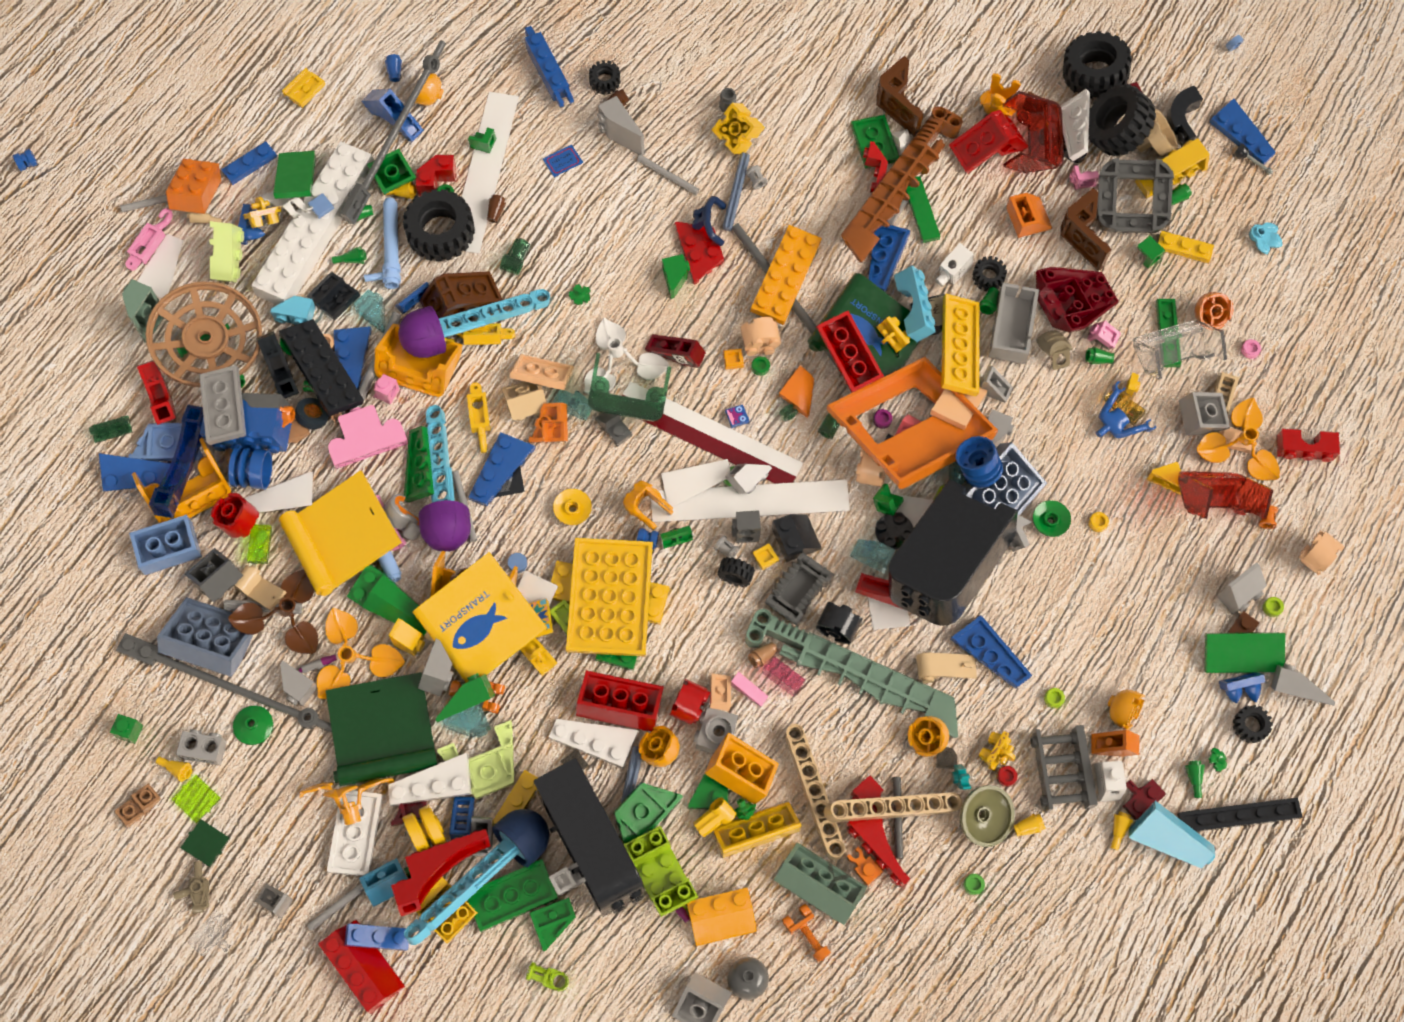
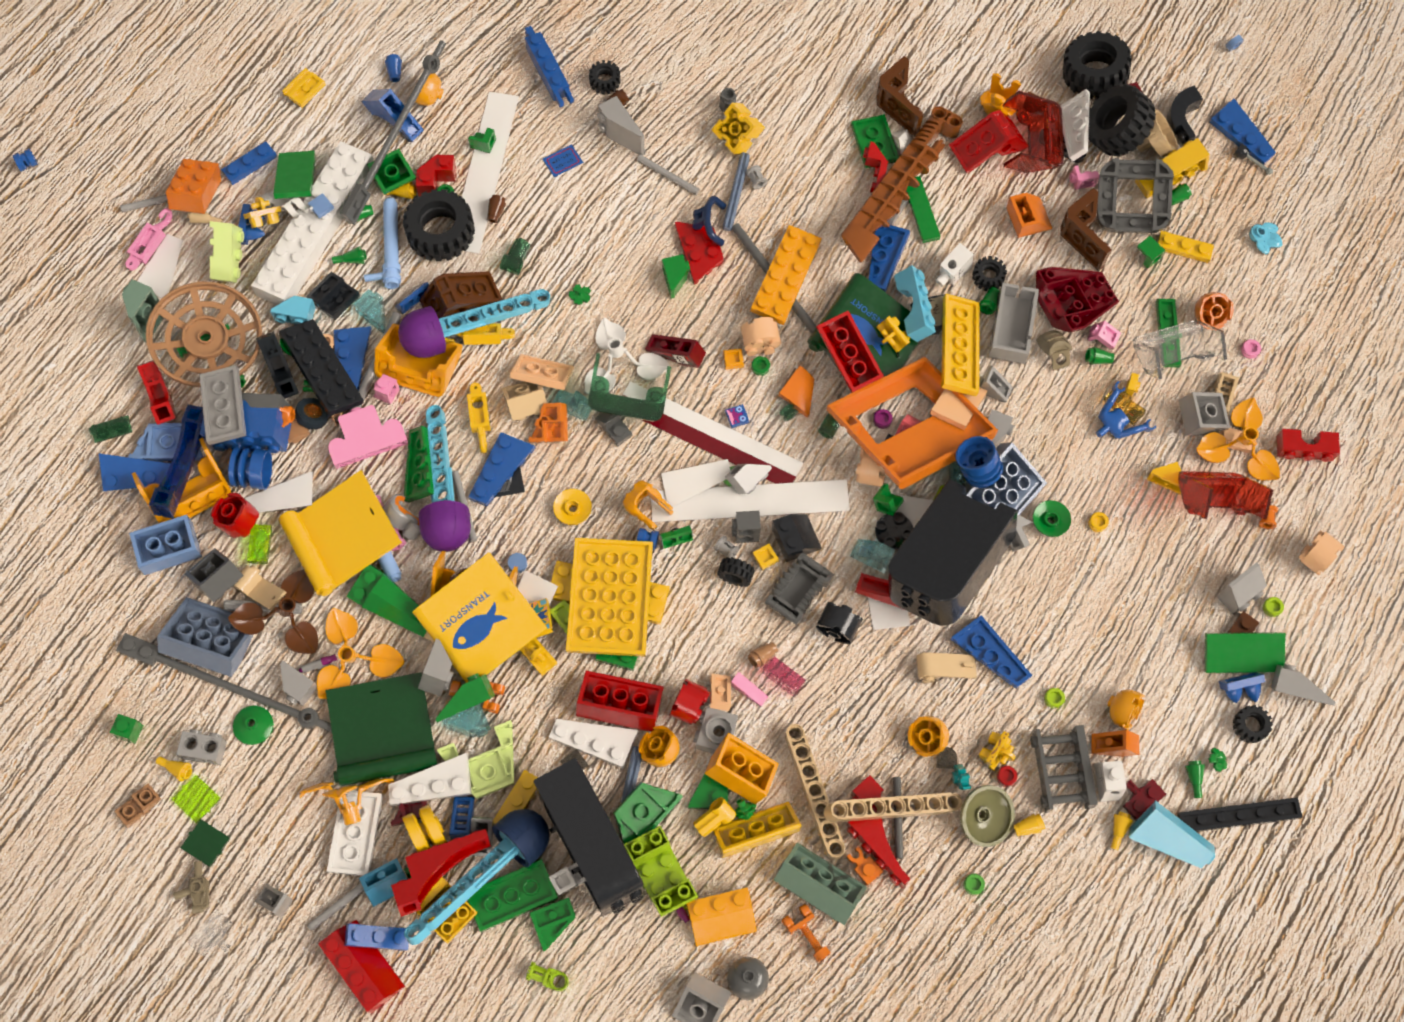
(406, 638): yellow slope -> none
(874, 678): sand green piece -> none

